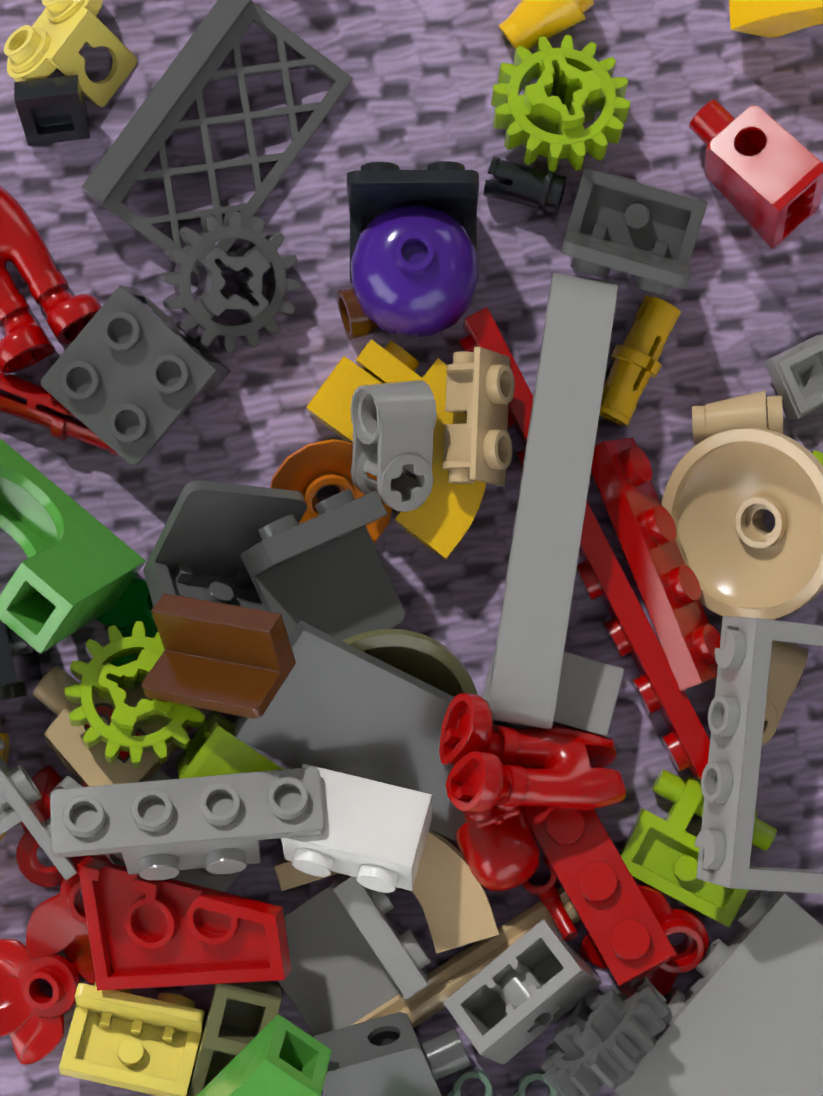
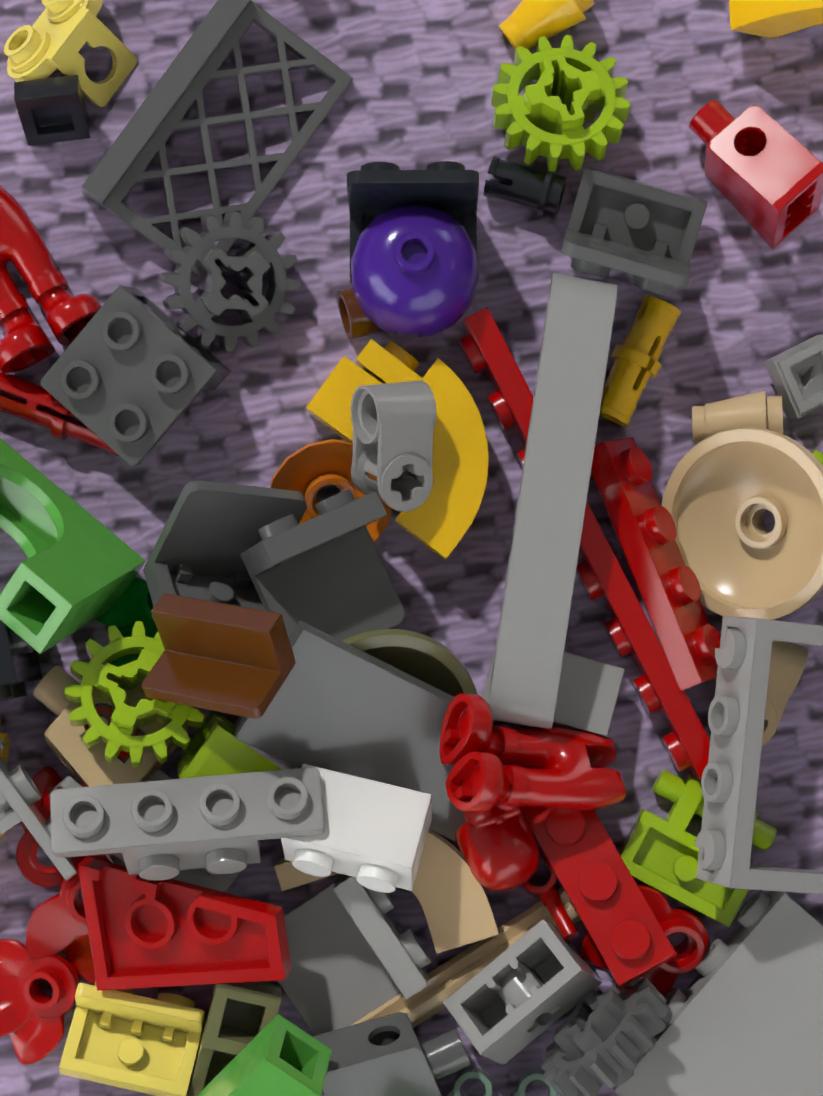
(482, 388): tan hinge -> none

